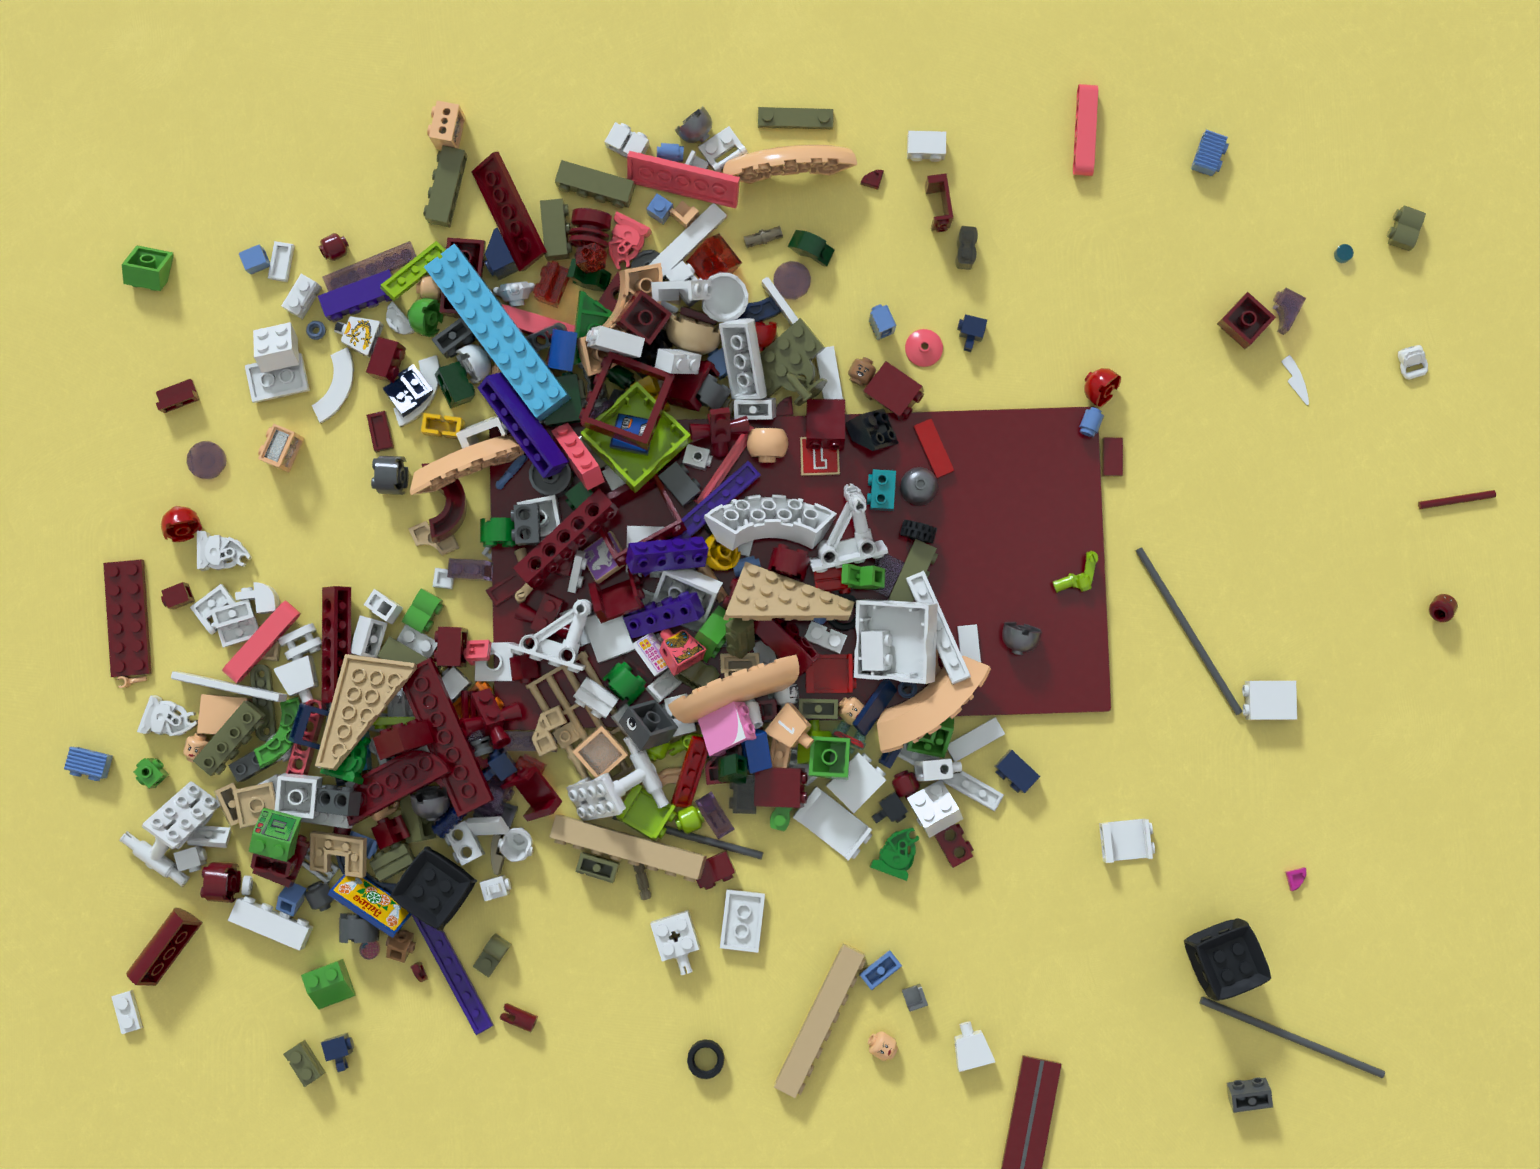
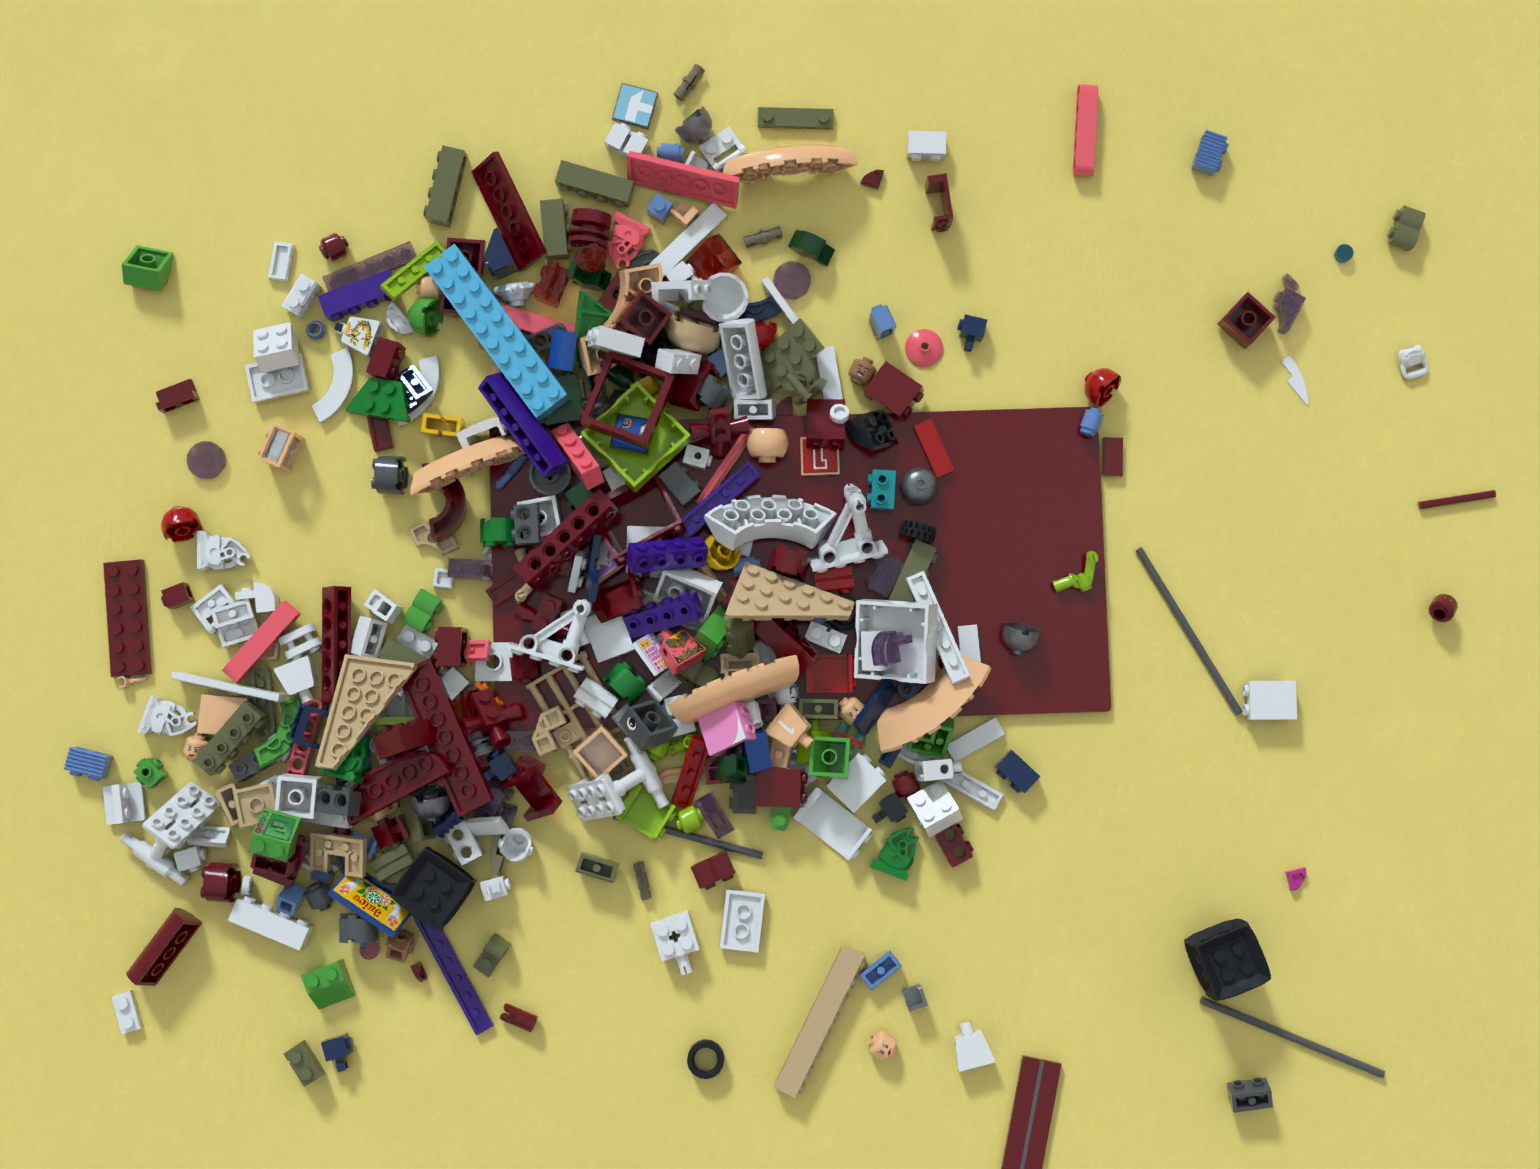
(124, 803): none -> white bracket
(254, 259): medium blue panel -> none
(322, 876): none -> dark blue tile
(381, 400): none -> green wing
(446, 125): light nougat piece -> none
(454, 338): dark grey brick -> none
(455, 384): dark green brick -> none
(475, 361): white cylinder -> none
(592, 574): none -> dark blue tile
(628, 847): tan brick -> none
(635, 106): none -> tile
(689, 82): none -> dark tan pin
(839, 413): none -> white tile
(863, 577): bright green brick -> none
(886, 647): none -> clear purple brick
(966, 247): clear smoke brick -> none
(1126, 840): white panel -> none
(1290, 282): none -> tile

